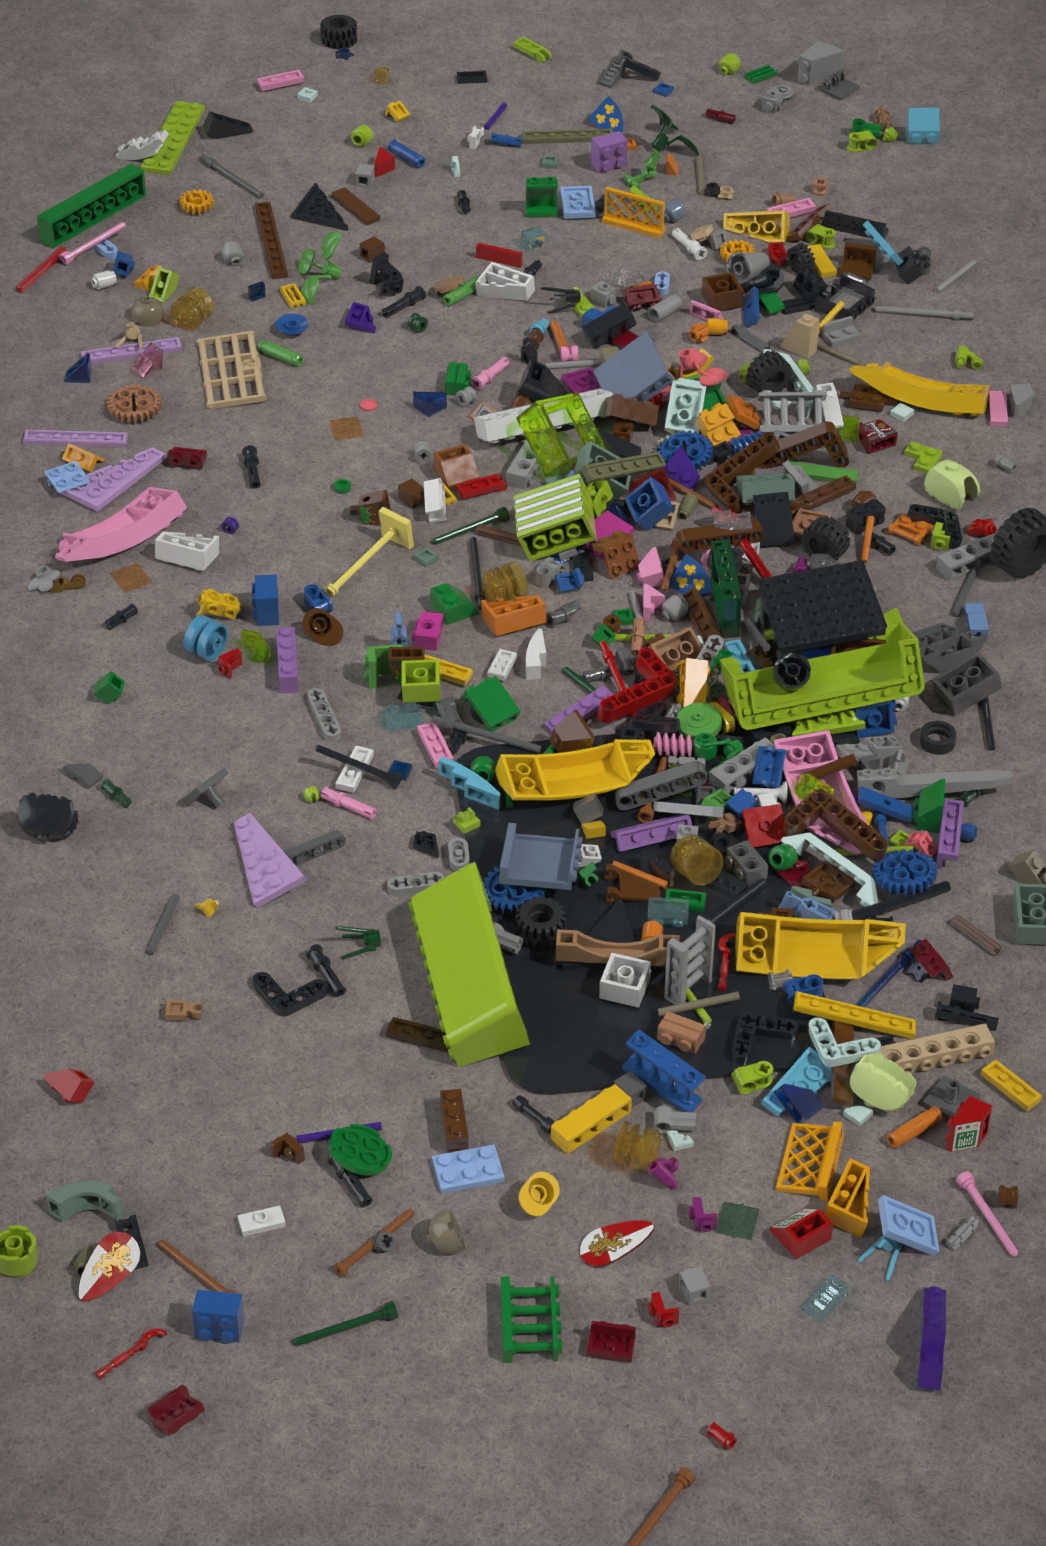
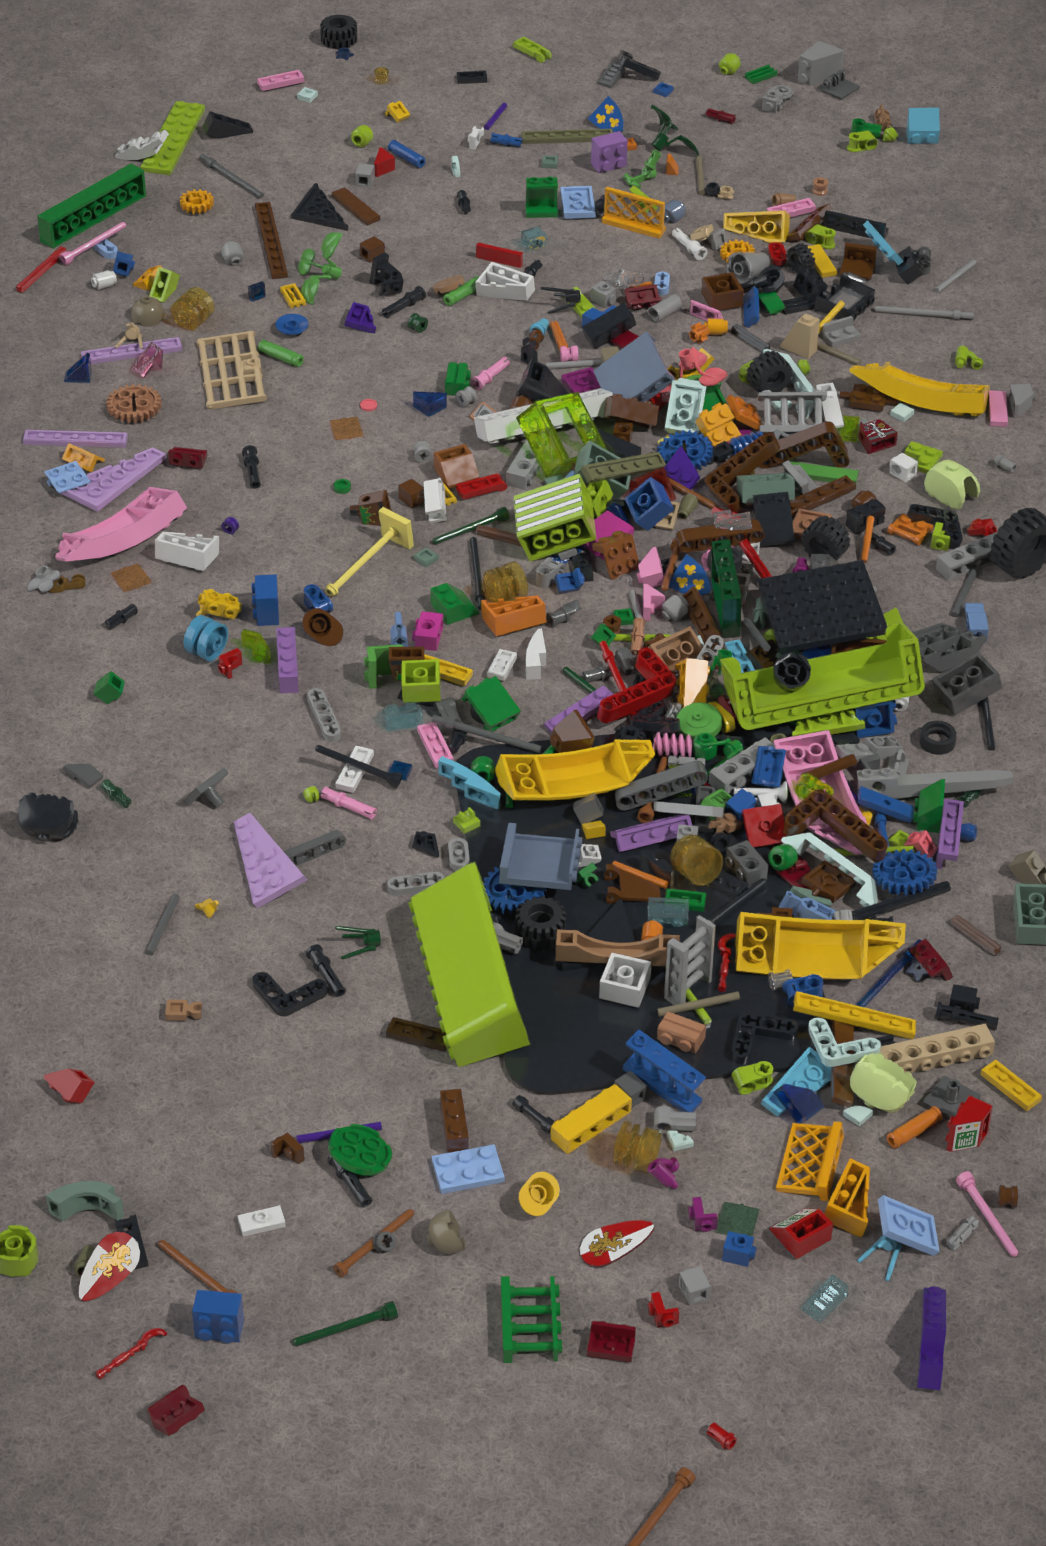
(739, 1249): none -> blue brick
(903, 467): none -> white brick

